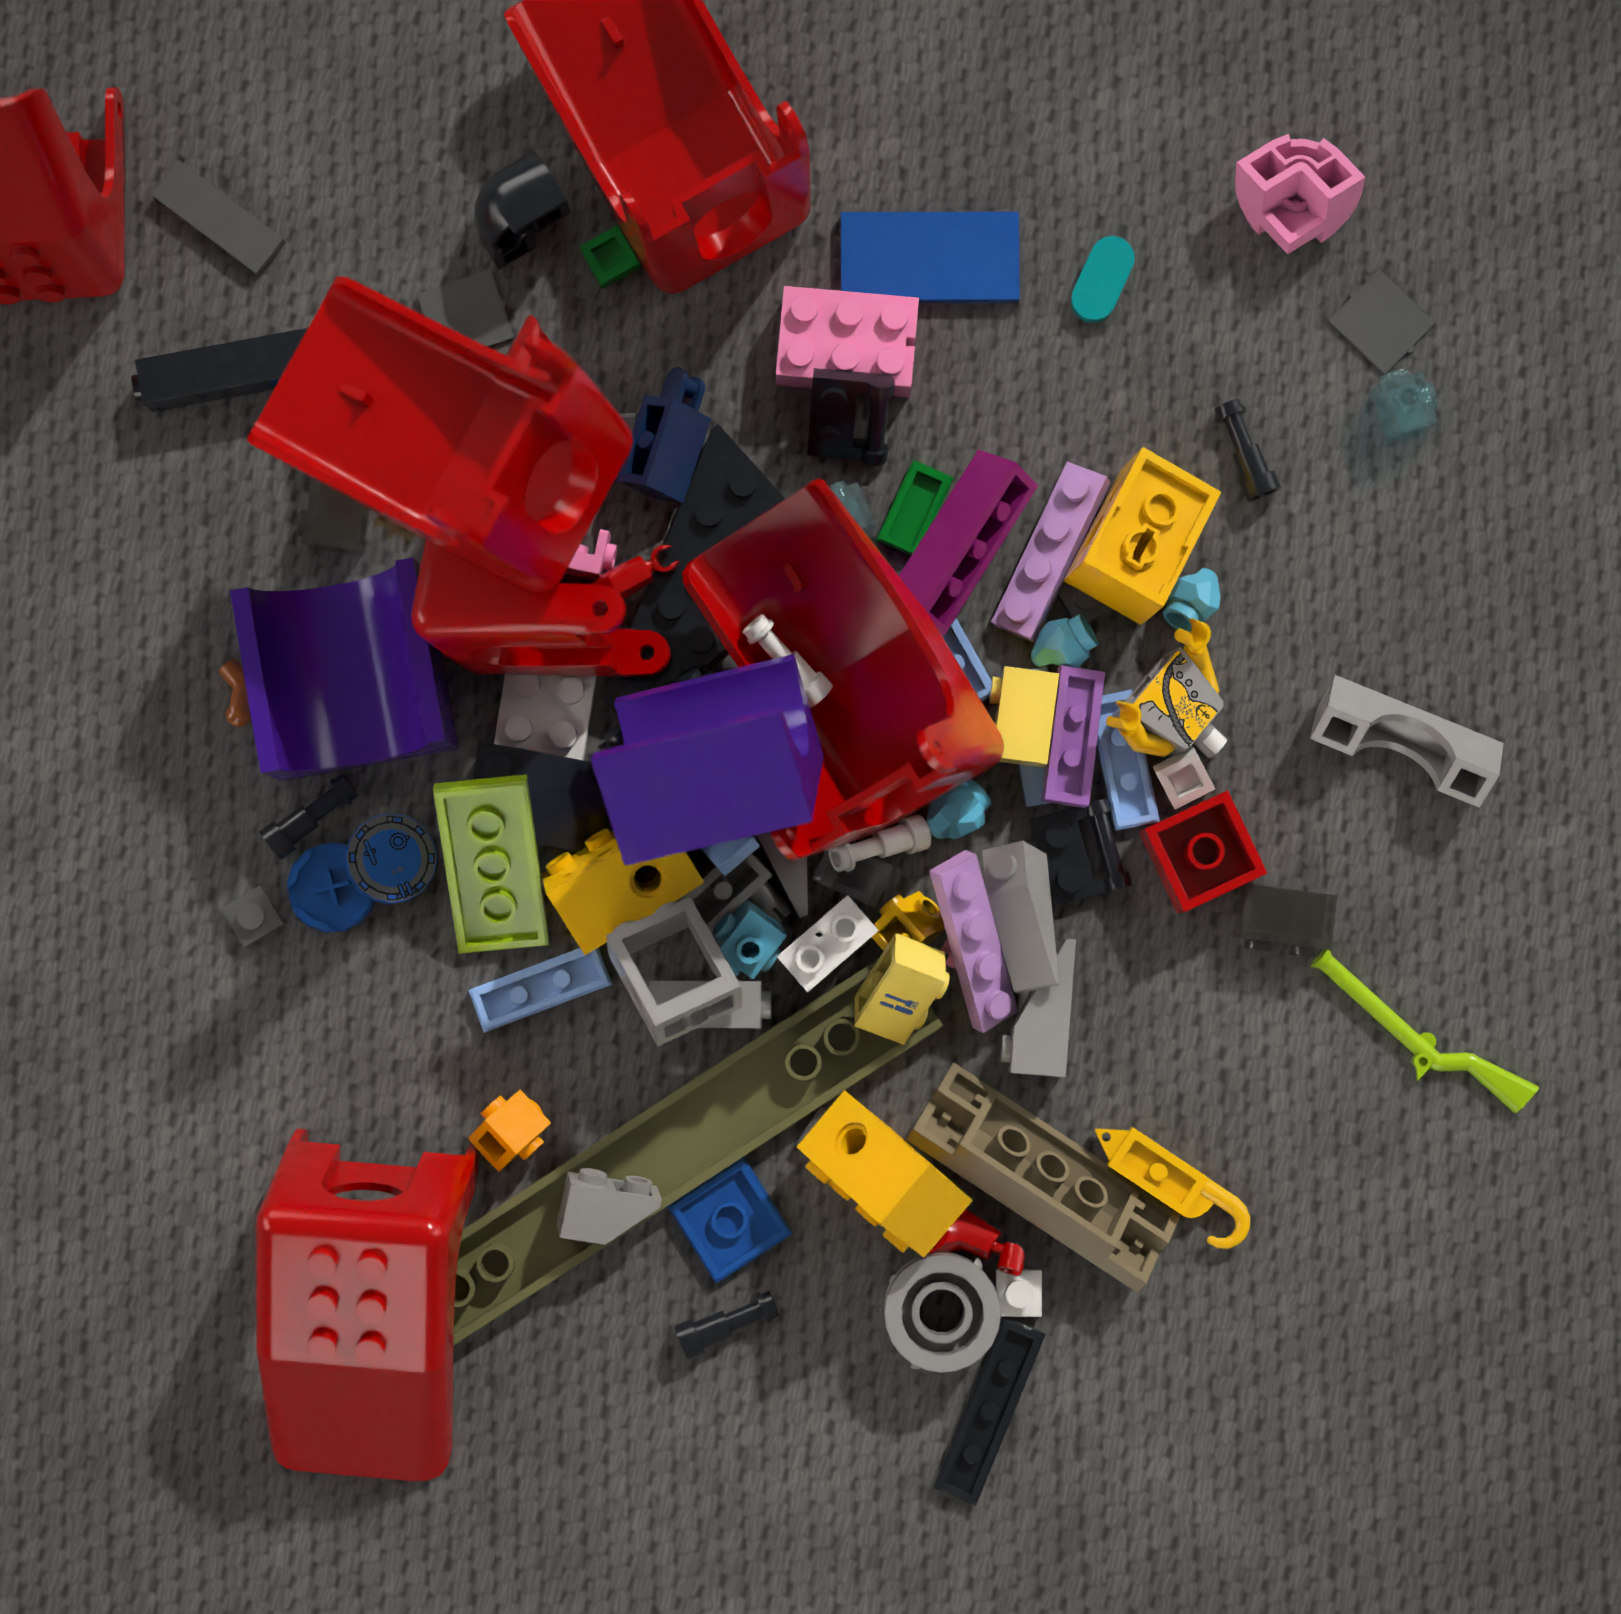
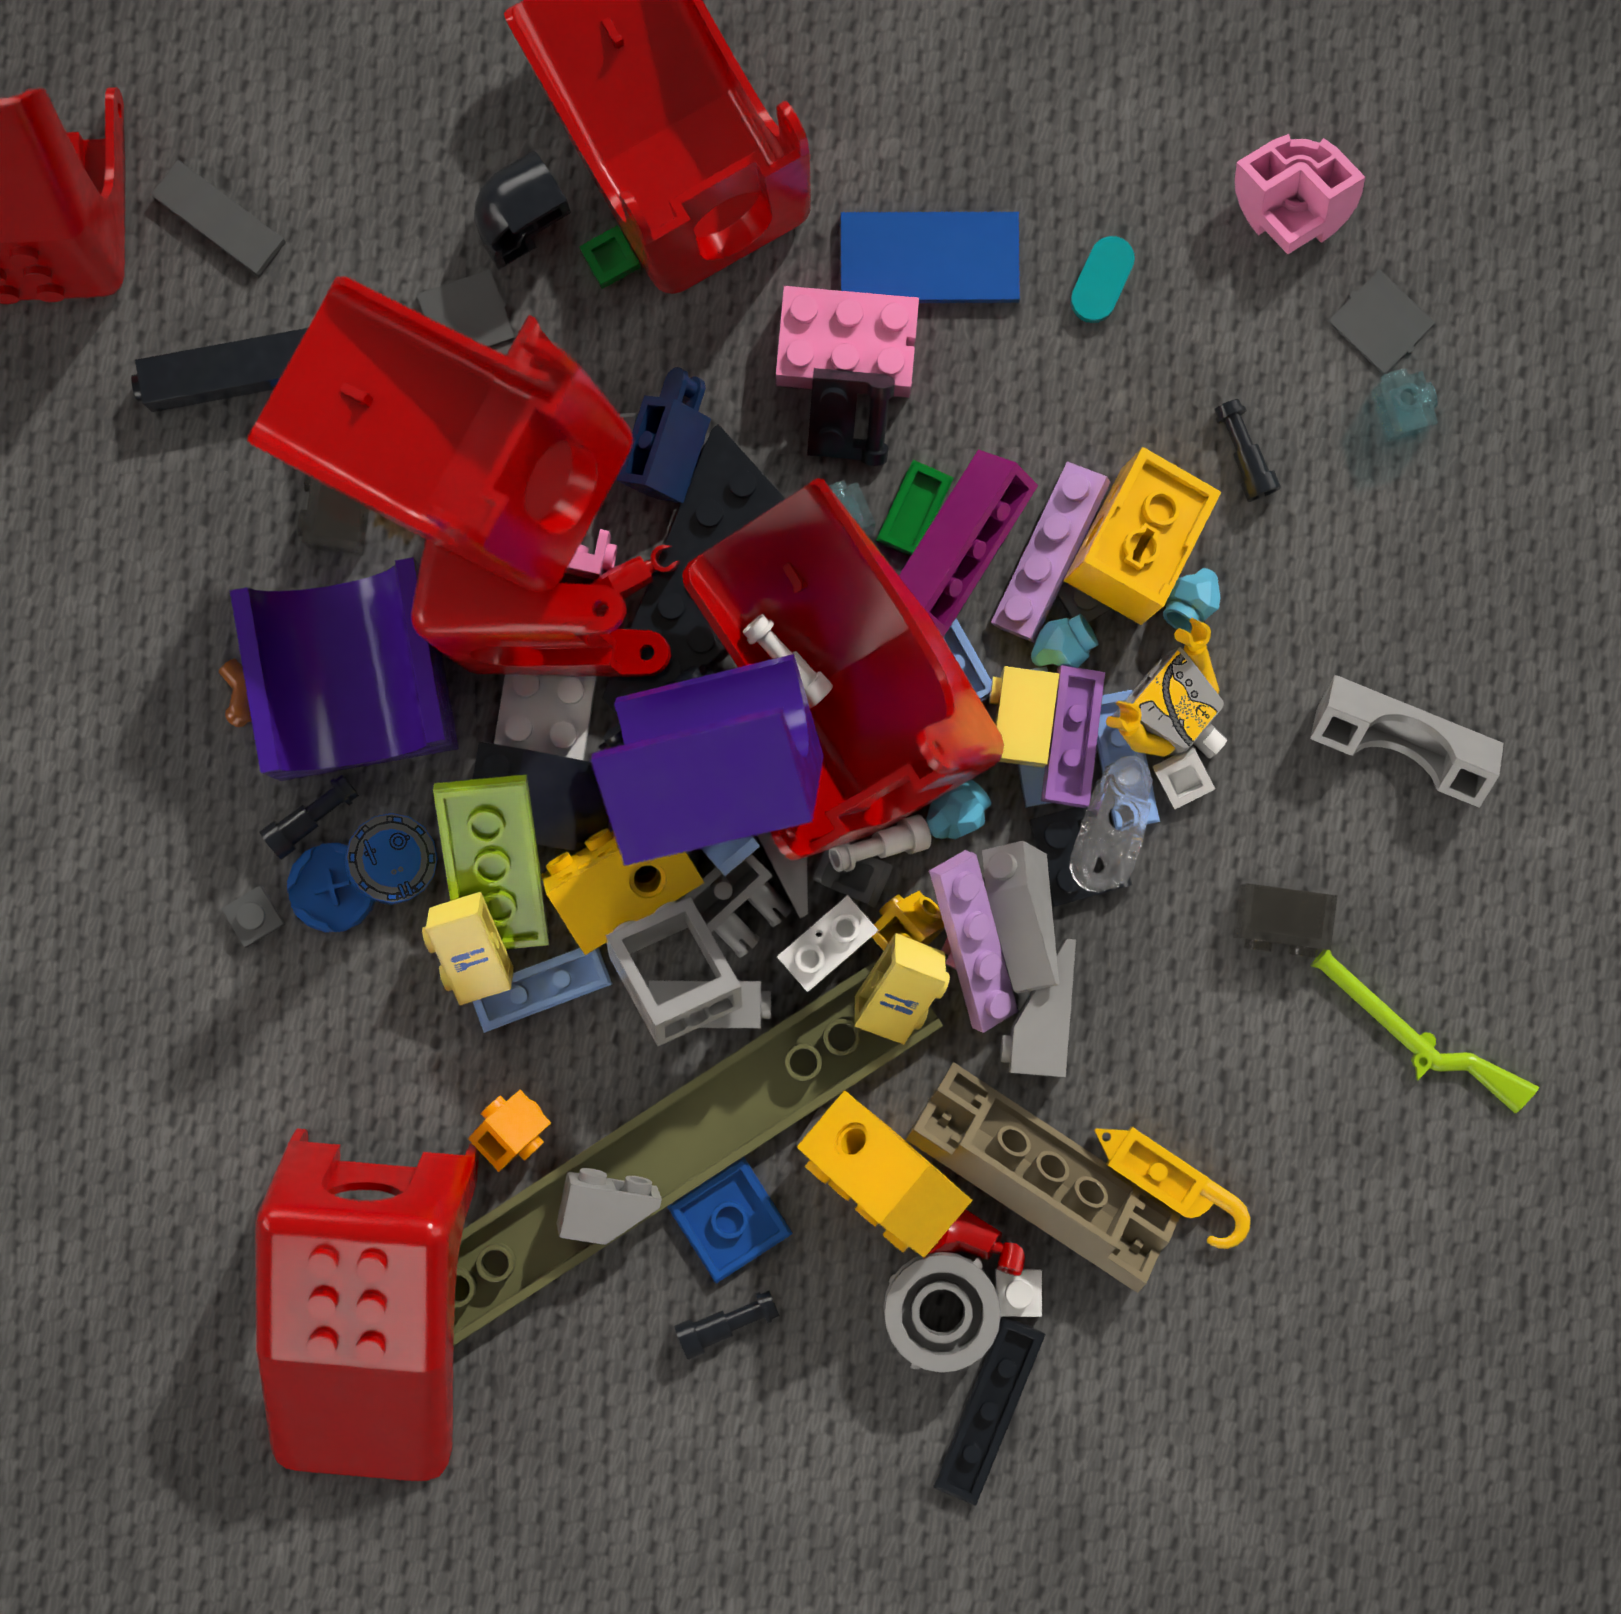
(468, 949): none -> light yellow brick
(749, 939): medium azure brick -> none
(1125, 789): none -> clear piece
(1202, 852): red brick -> none

